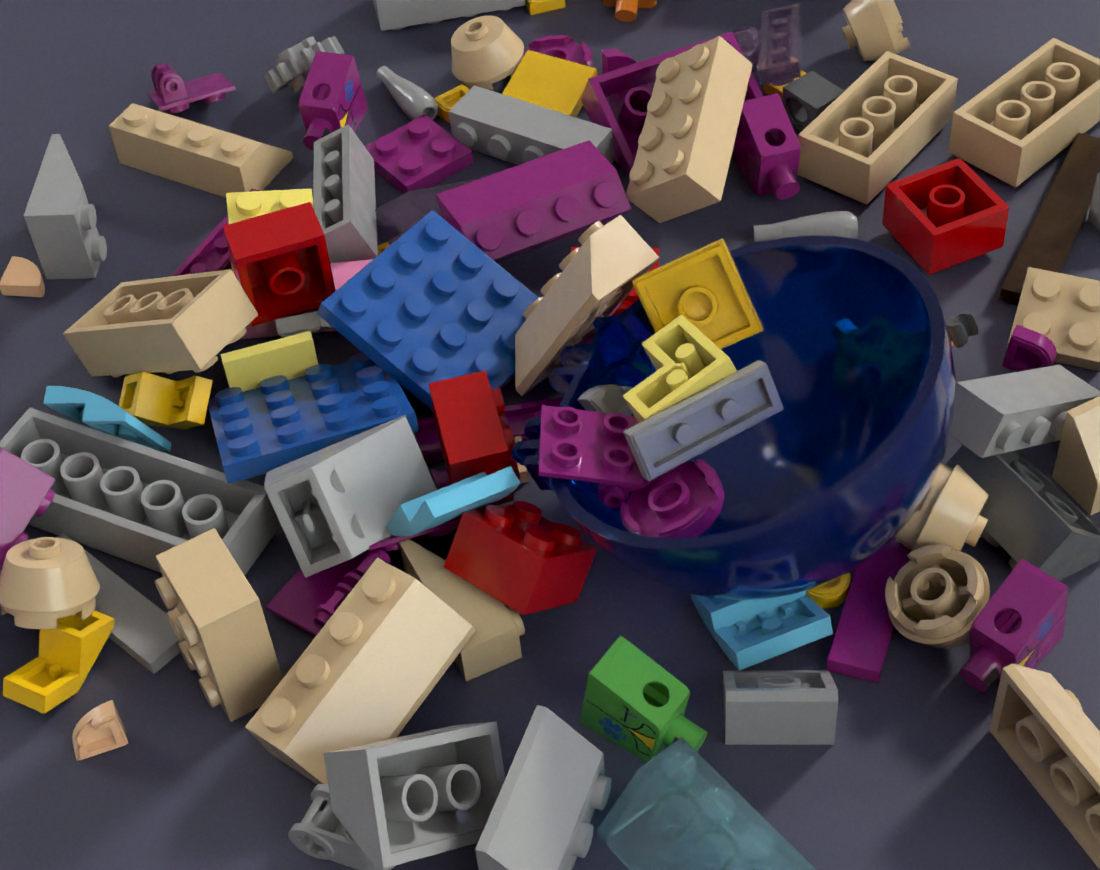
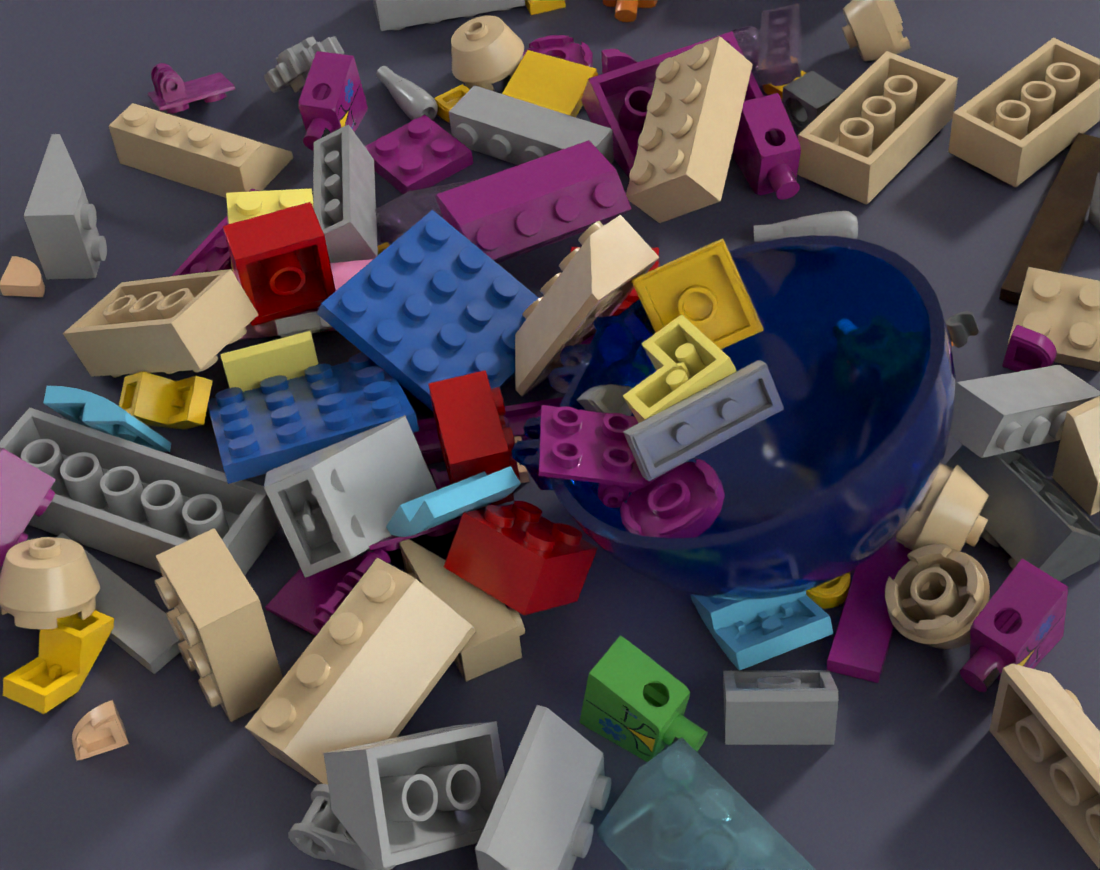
(945, 215): red brick -> none

